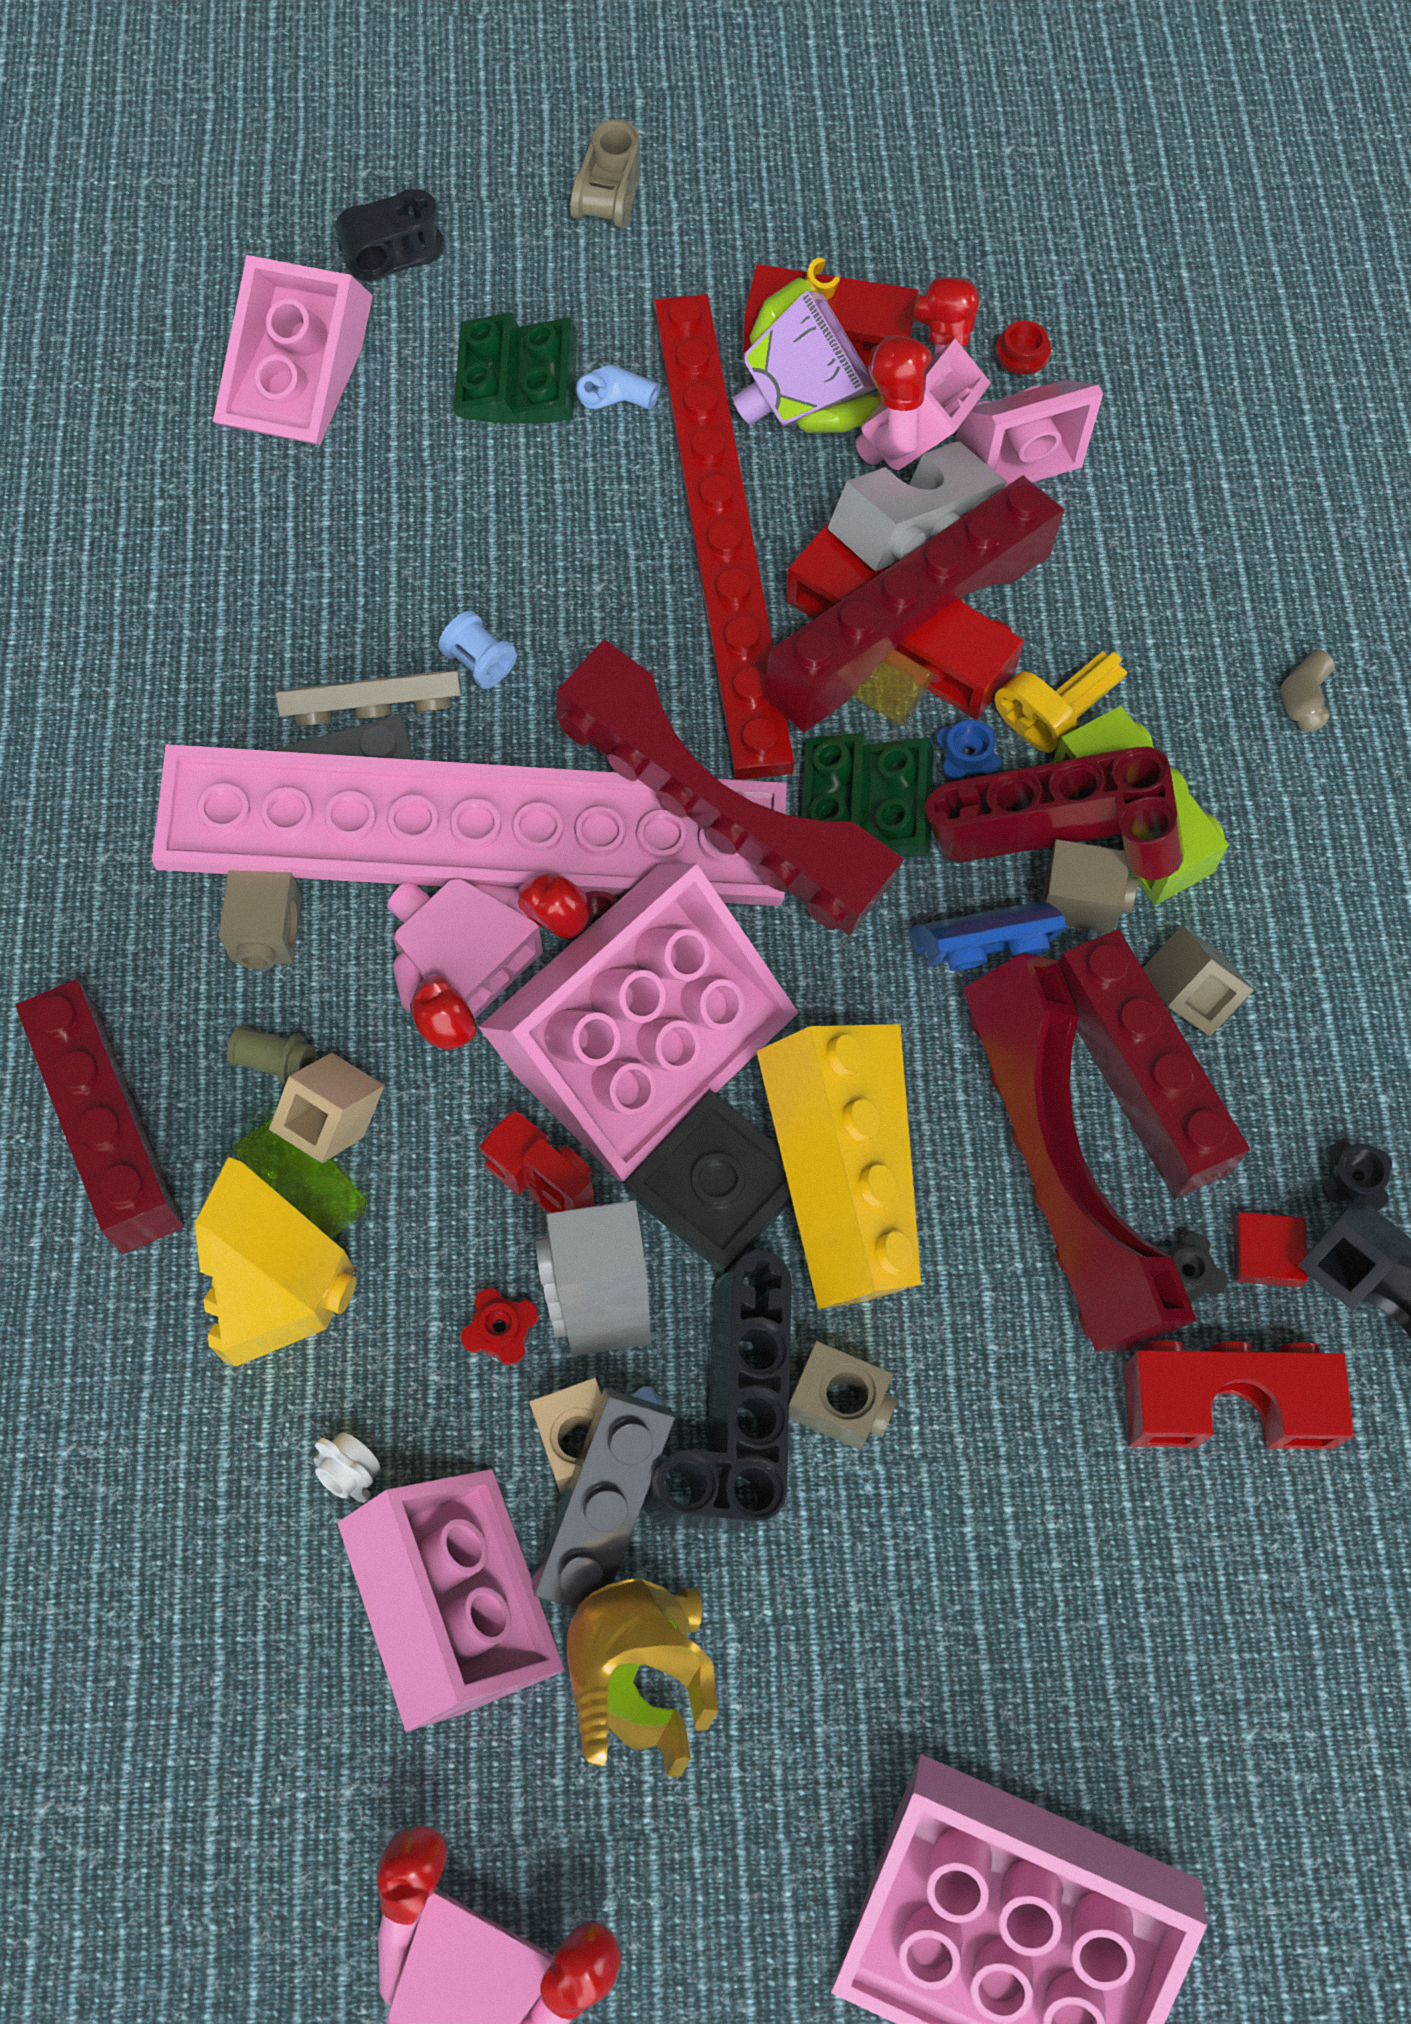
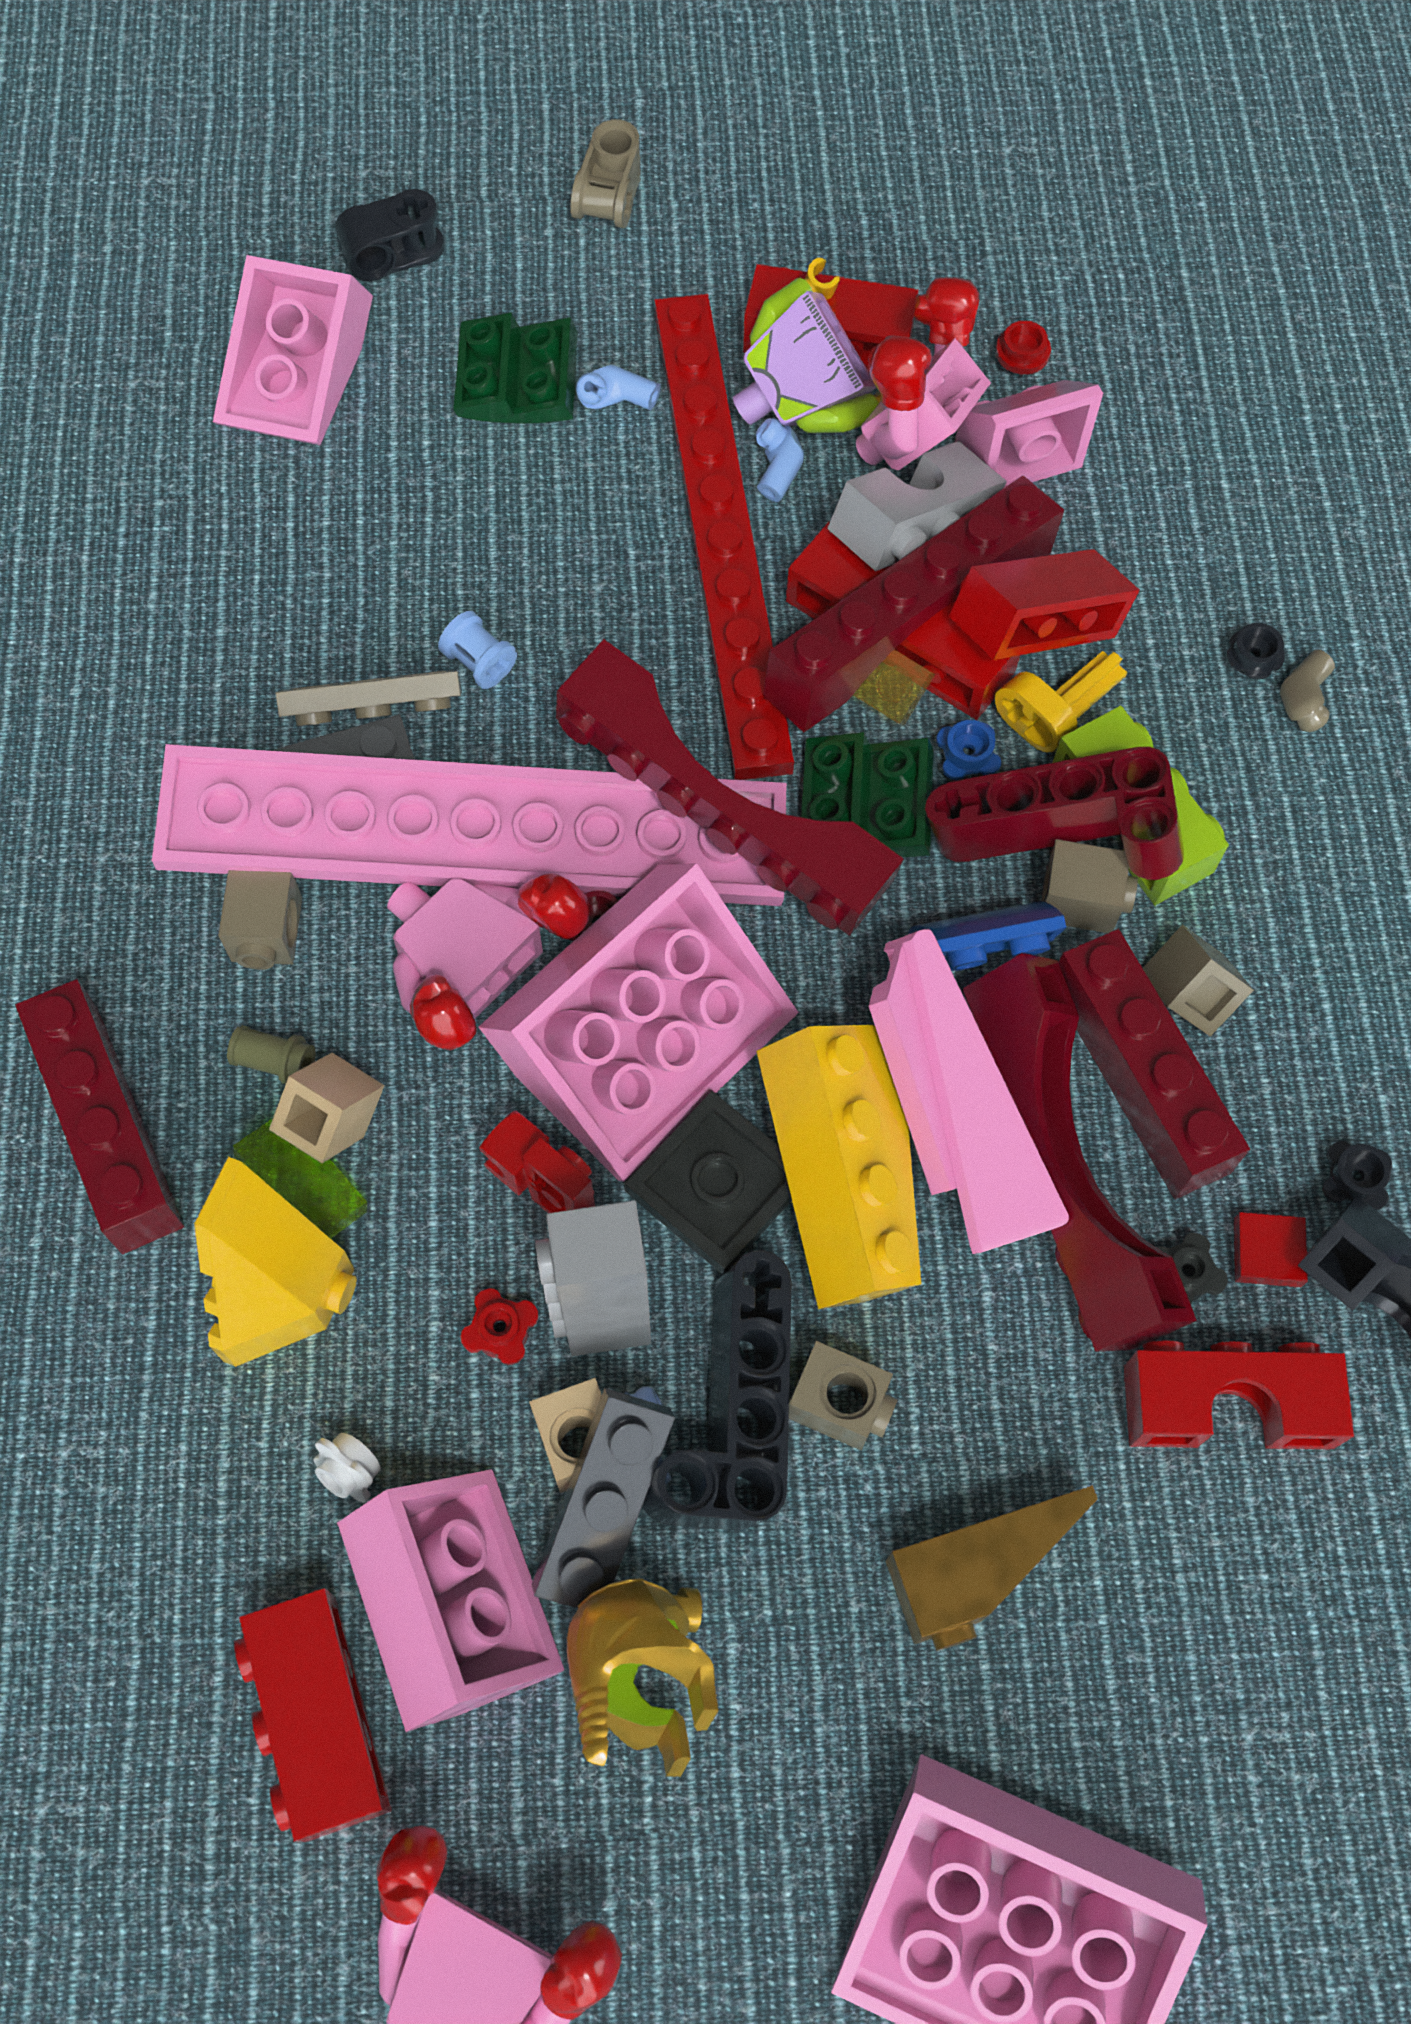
(311, 1717): none -> red brick
(784, 457): none -> light blue arm
(958, 1100): none -> bright pink wedge
(970, 1571): none -> pearl gold slope
(1043, 603): none -> red brick
(1260, 640): none -> black plate

